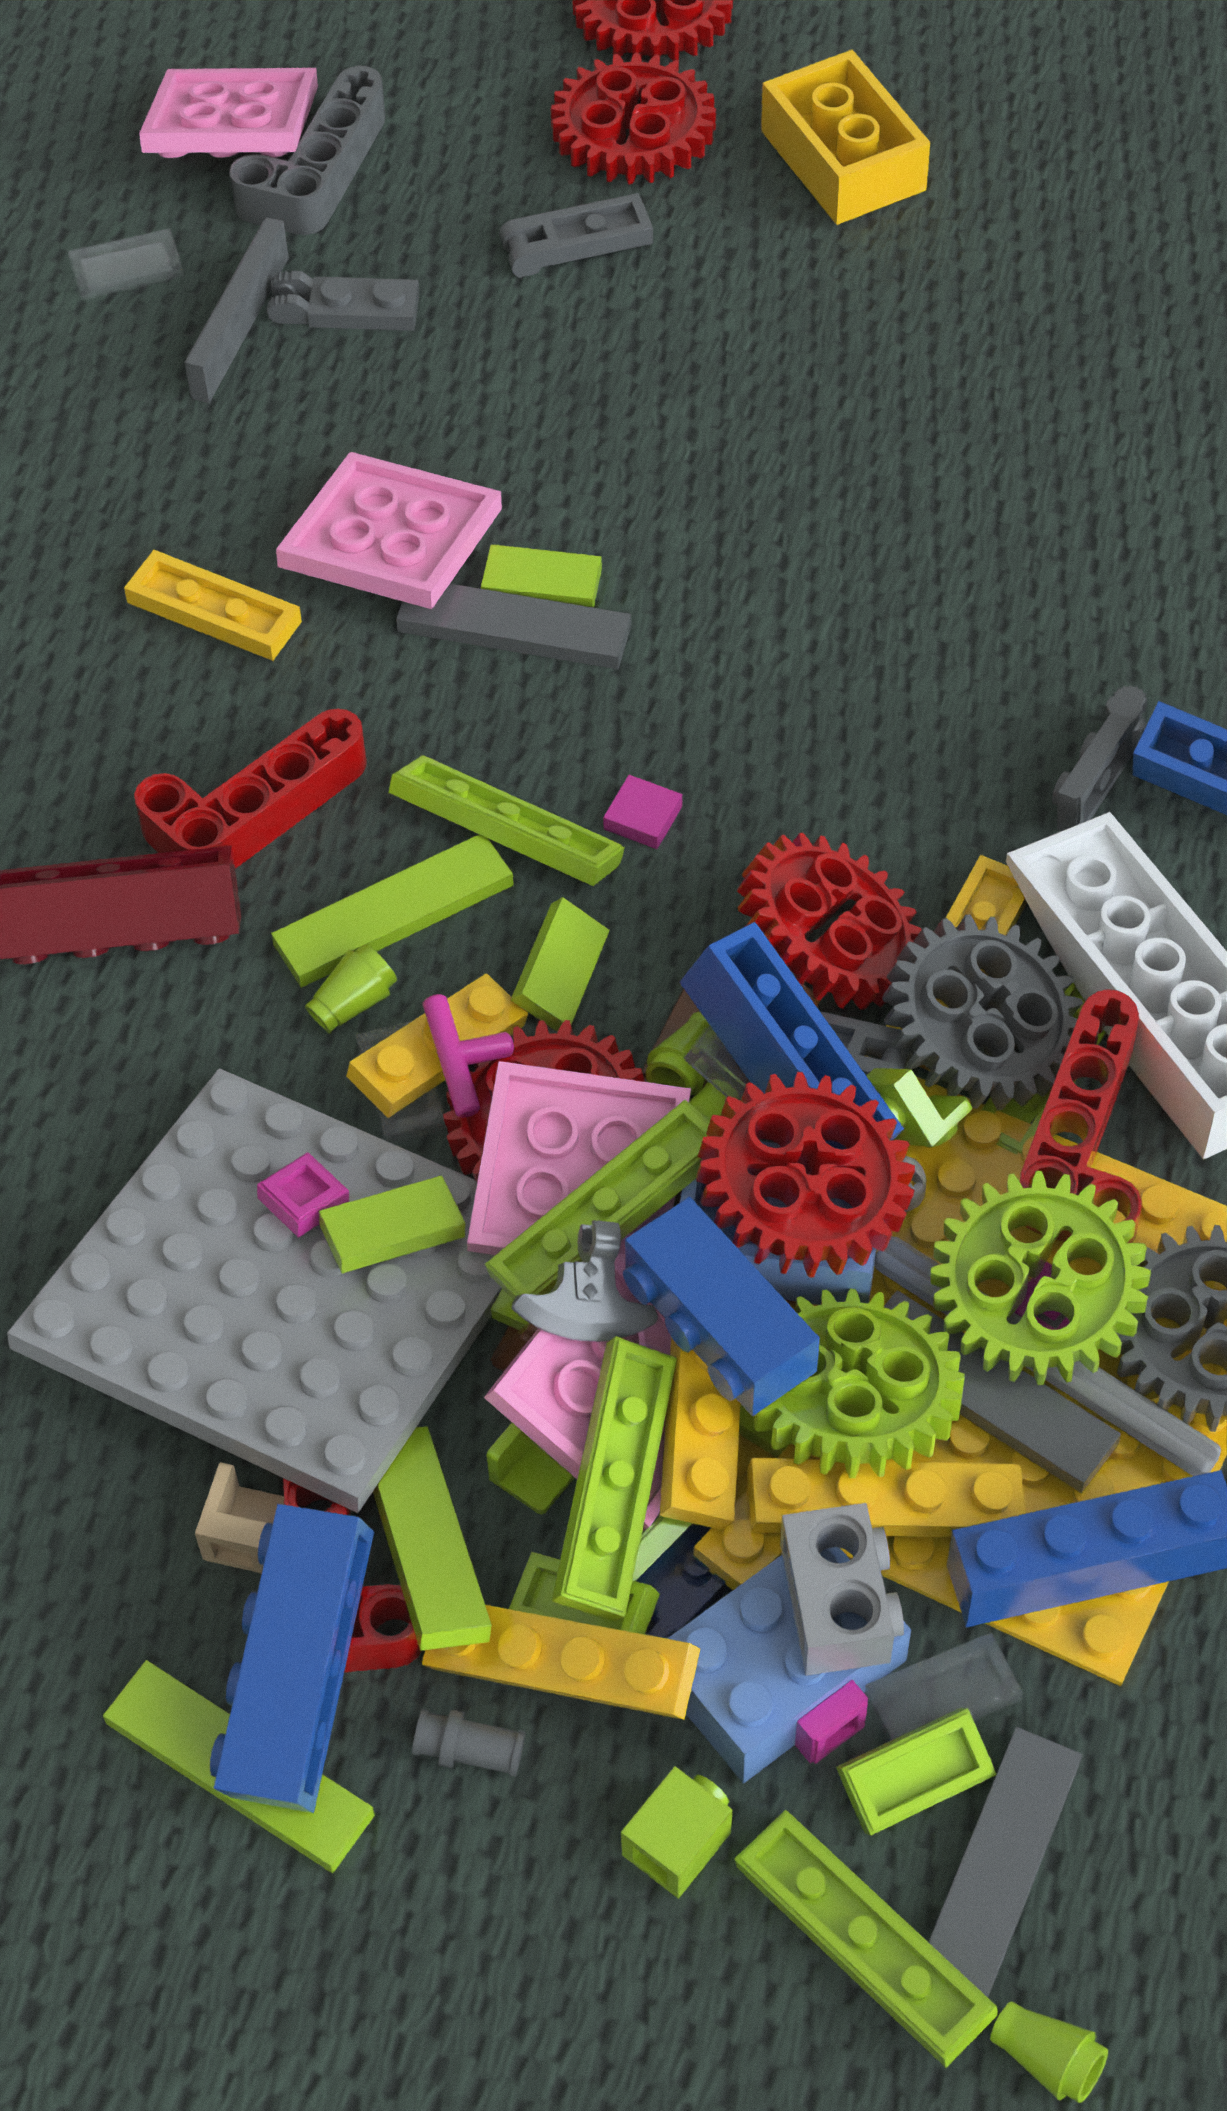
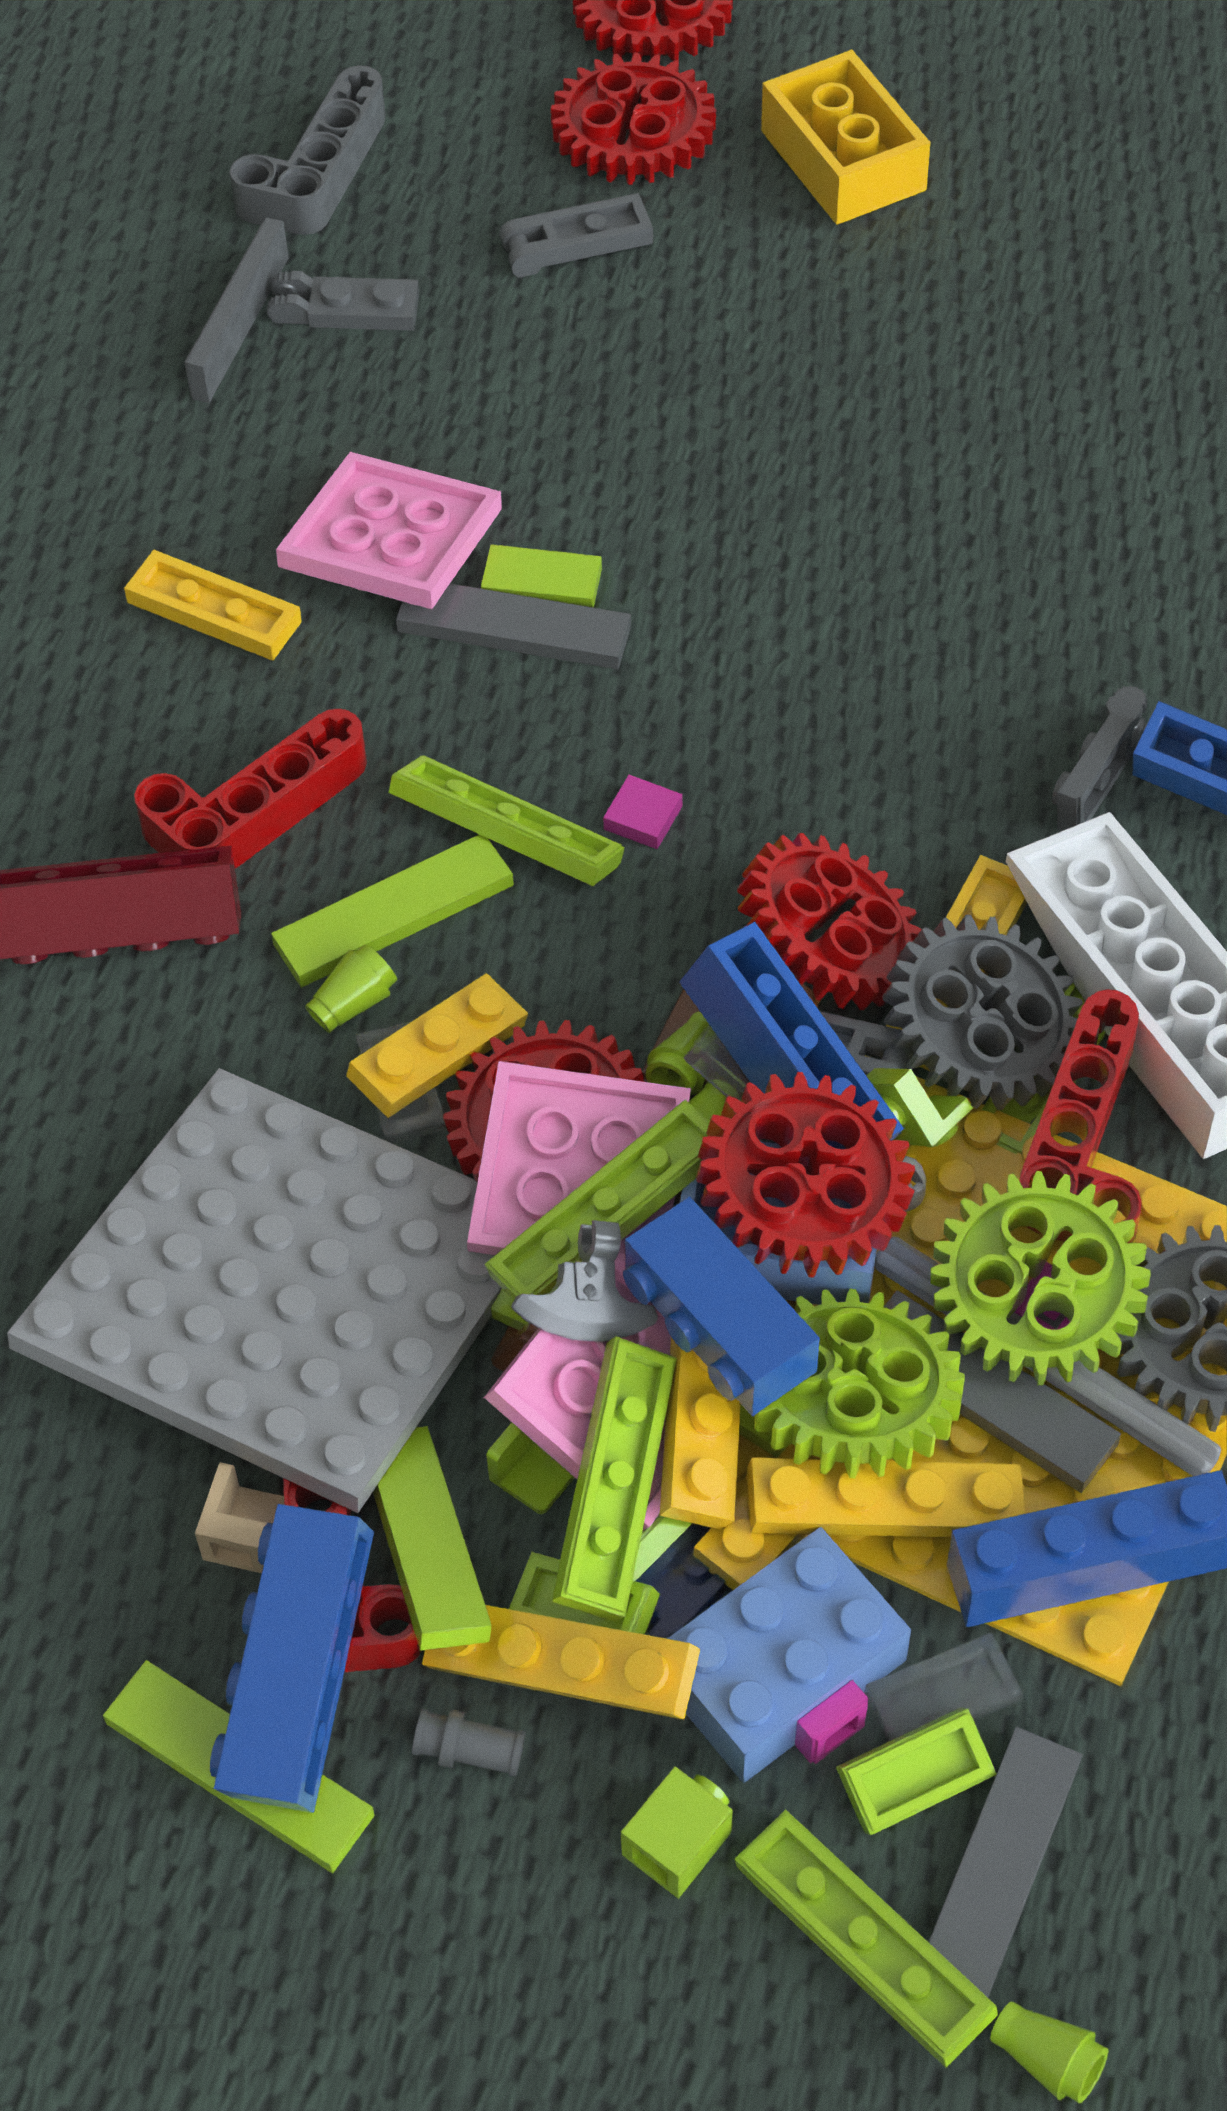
(125, 264): clear tile -> none
(229, 111): bright pink plate -> none
(300, 1192): dark pink tile -> none
(392, 1224): lime tile -> none
(458, 1054): dark pink piece -> none
(560, 964): lime tile -> none
(827, 1588): light grey brick -> none

